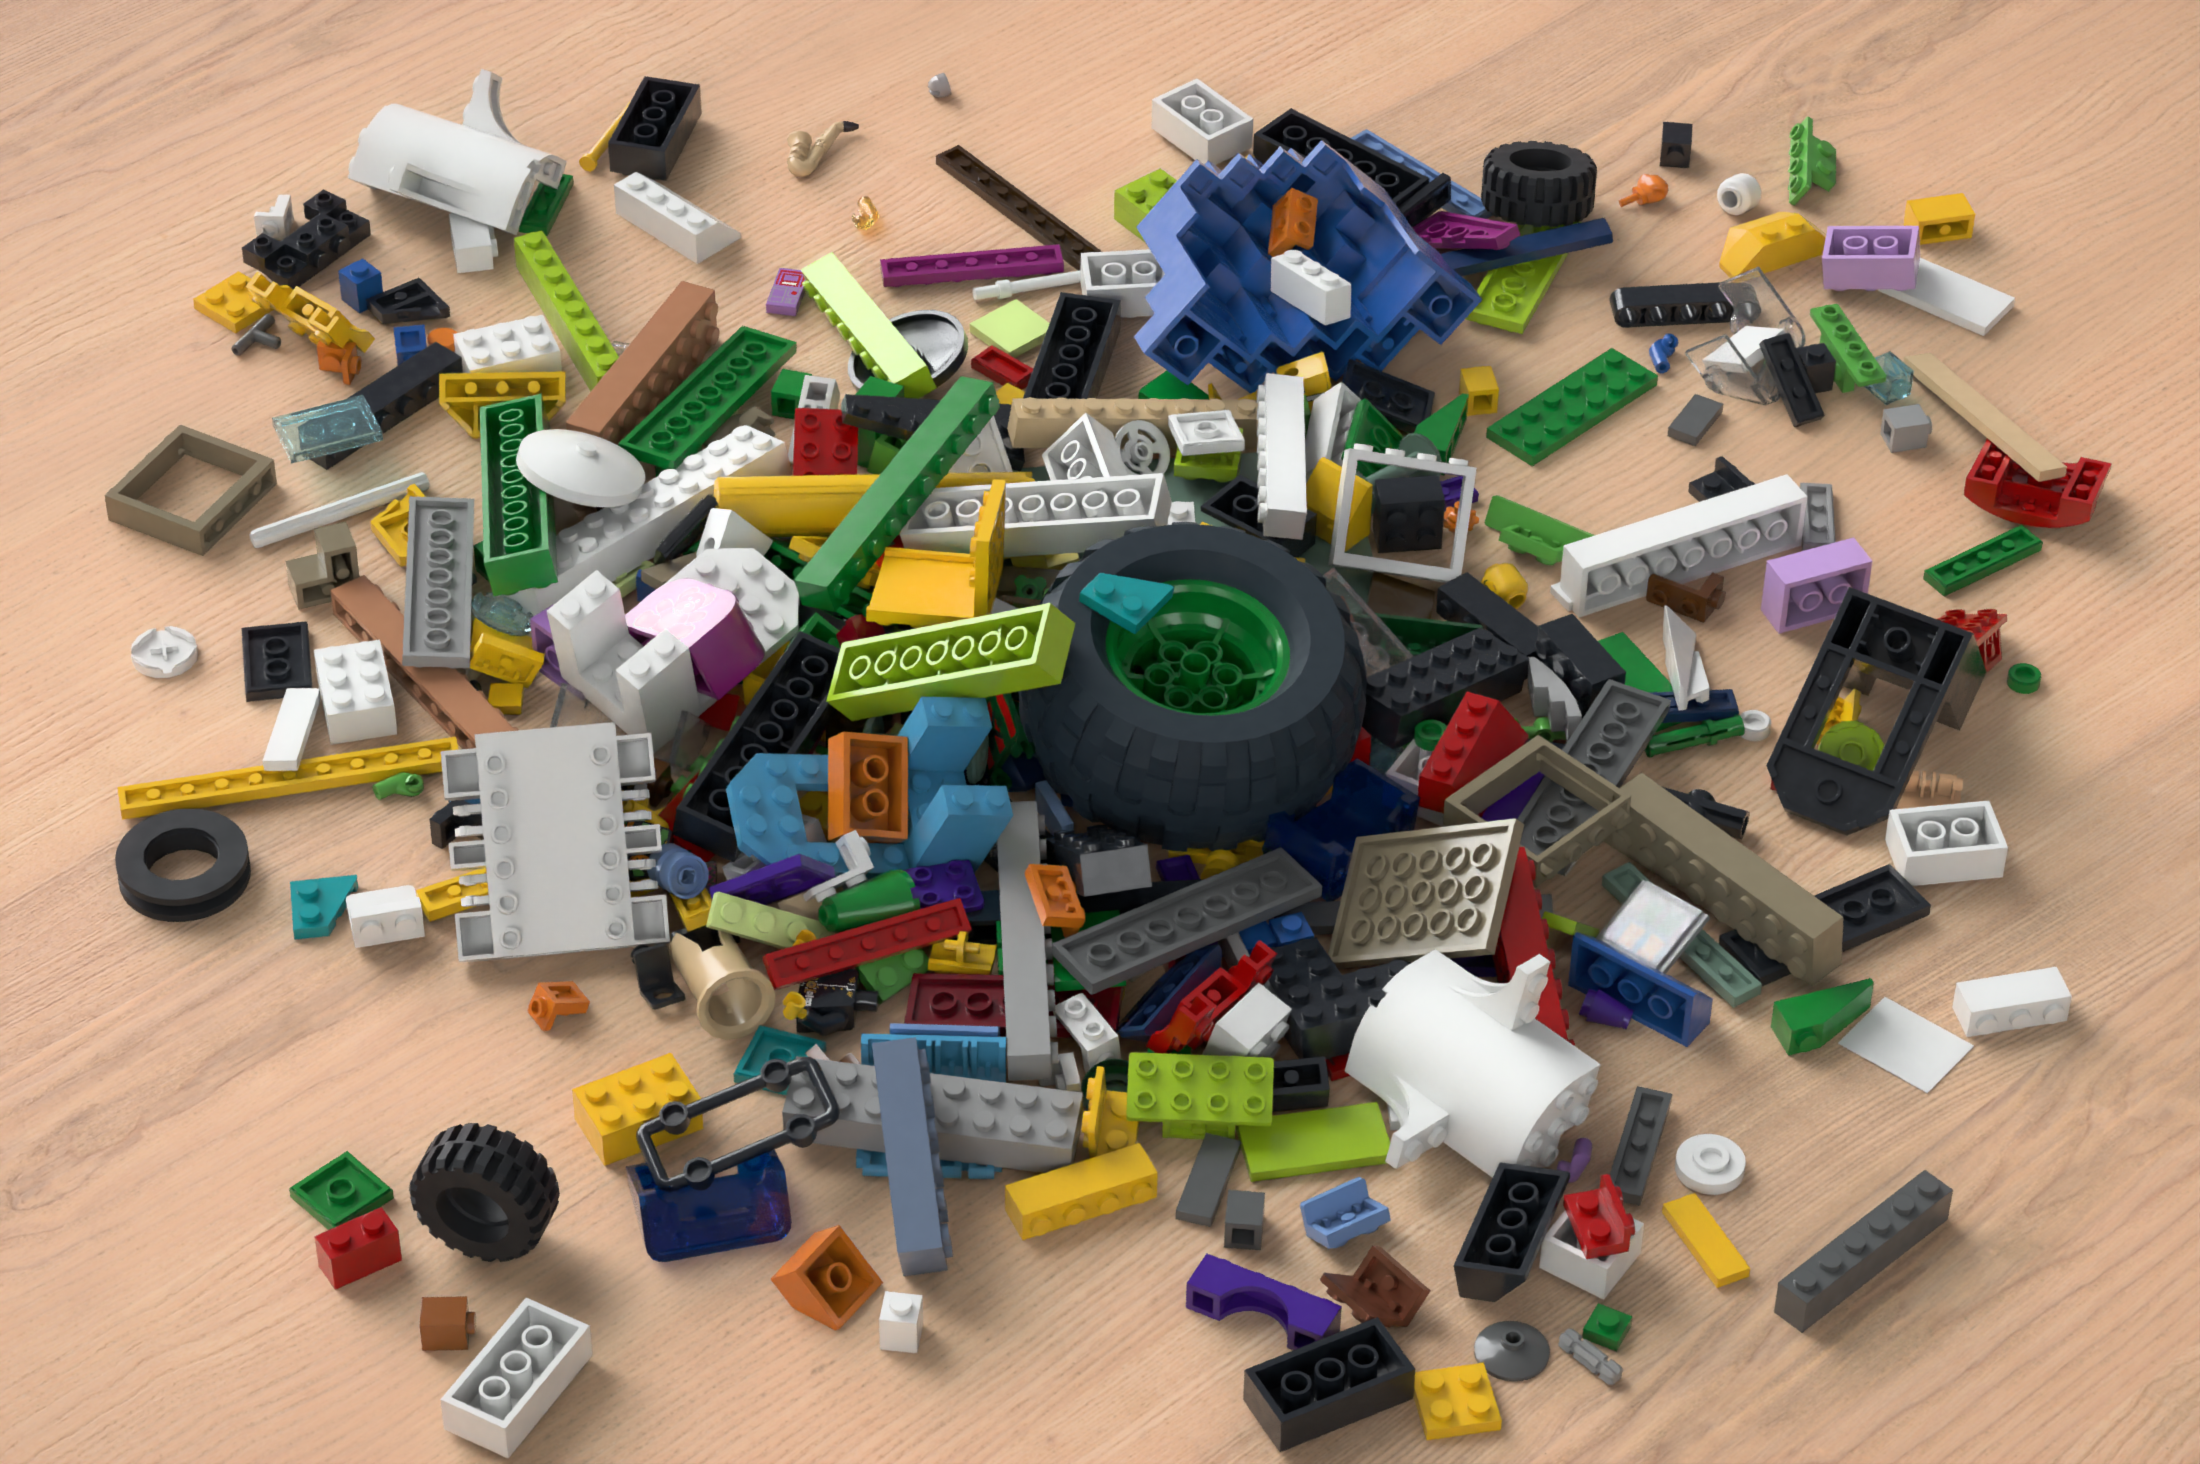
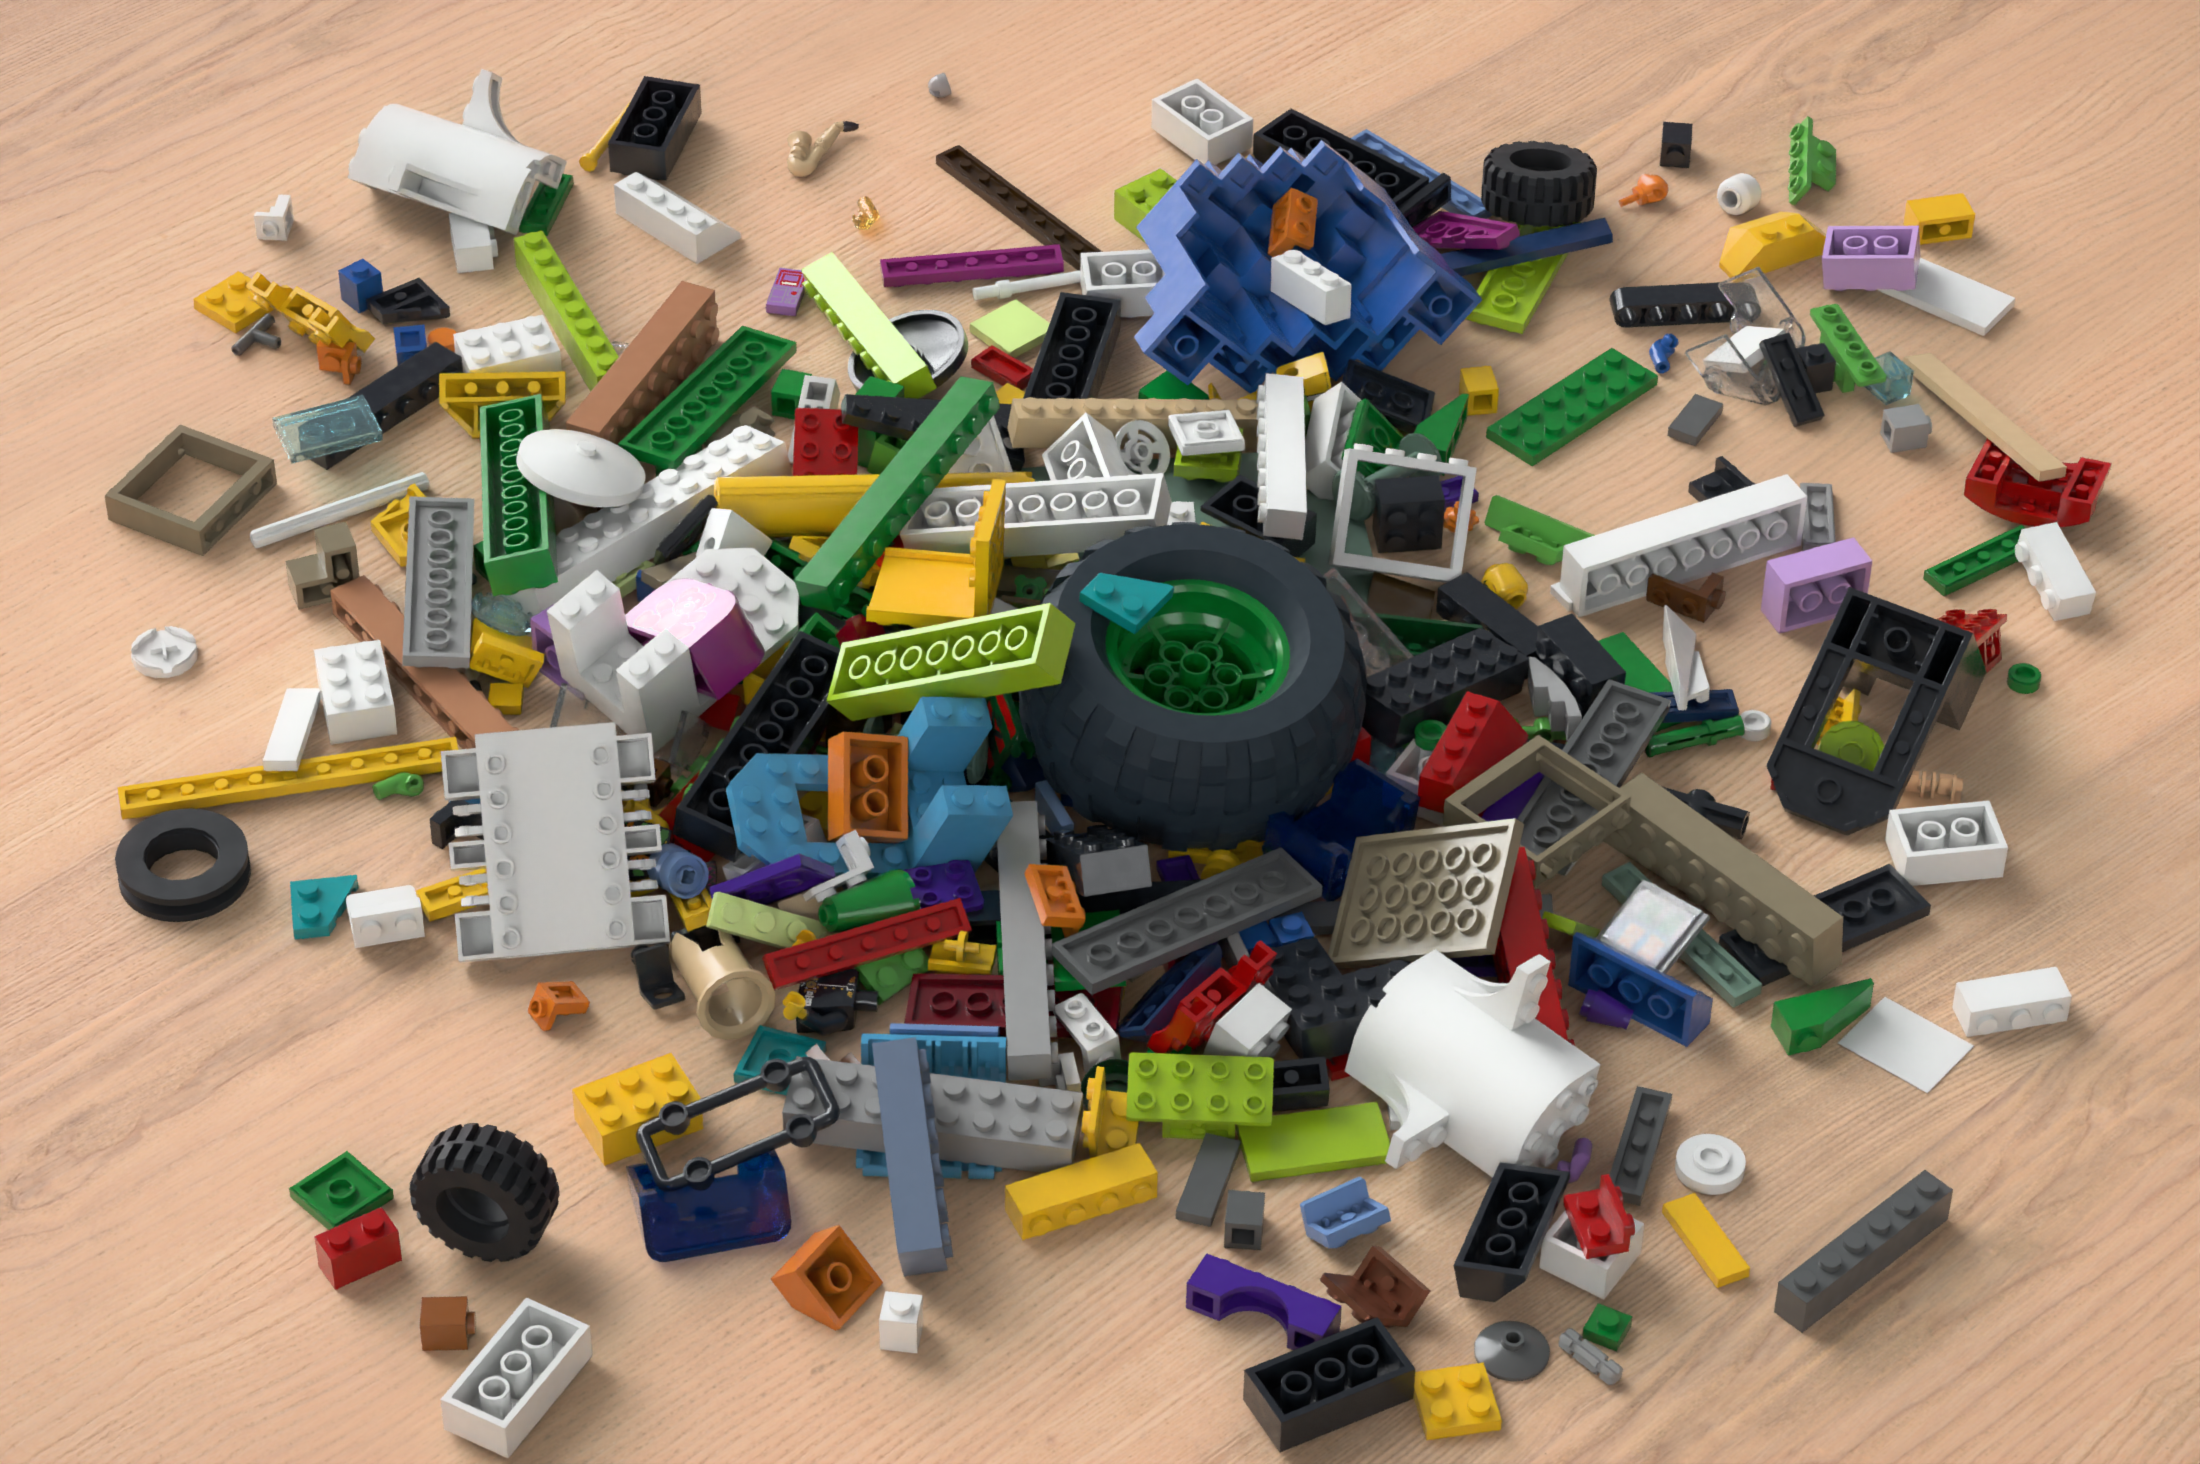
(275, 660): black tile -> none
(312, 246): black bracket -> none
(1322, 498): yellow slope -> none
(2055, 571): none -> white brick

